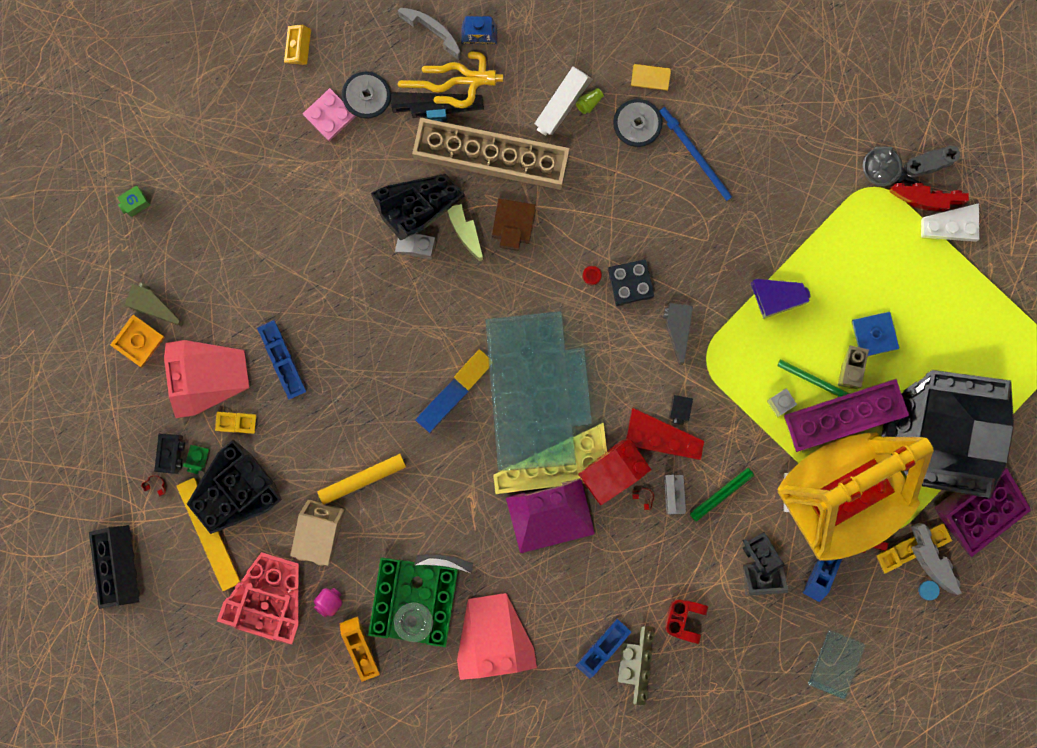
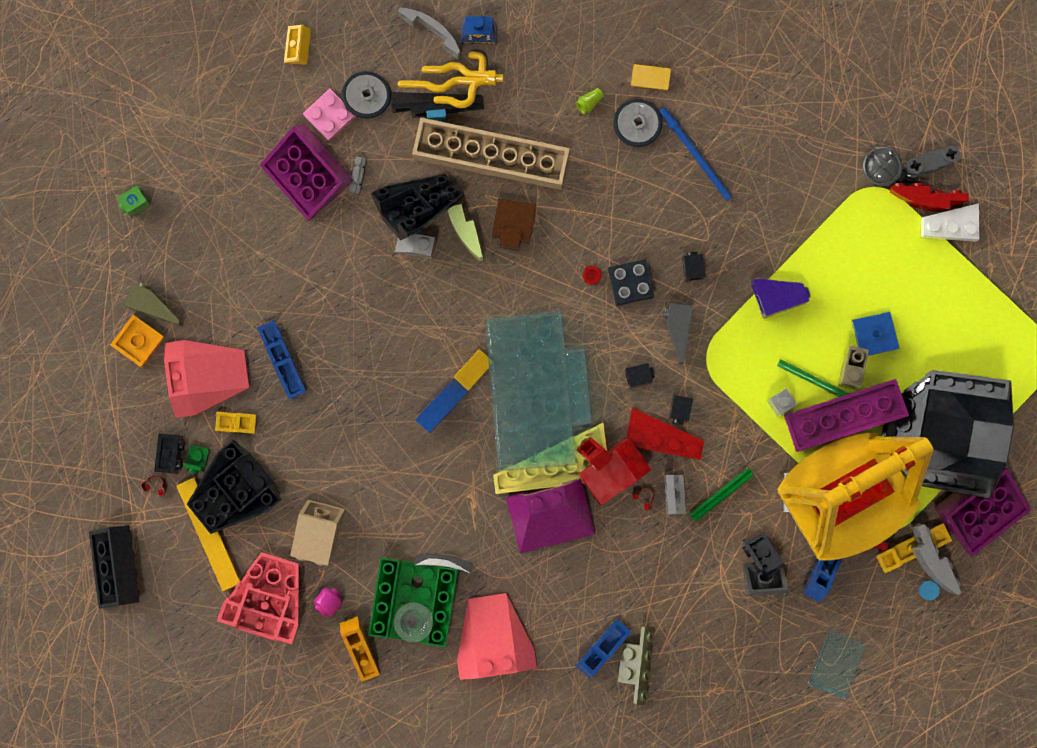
(305, 171): none -> magenta slope
(357, 175): none -> light grey axle
(361, 479): yellow piece -> none
(562, 101): white slope -> none
(594, 454): none -> red slope
(639, 375): none -> black brick
(681, 618): red piece -> none
(693, 266): none -> black brick

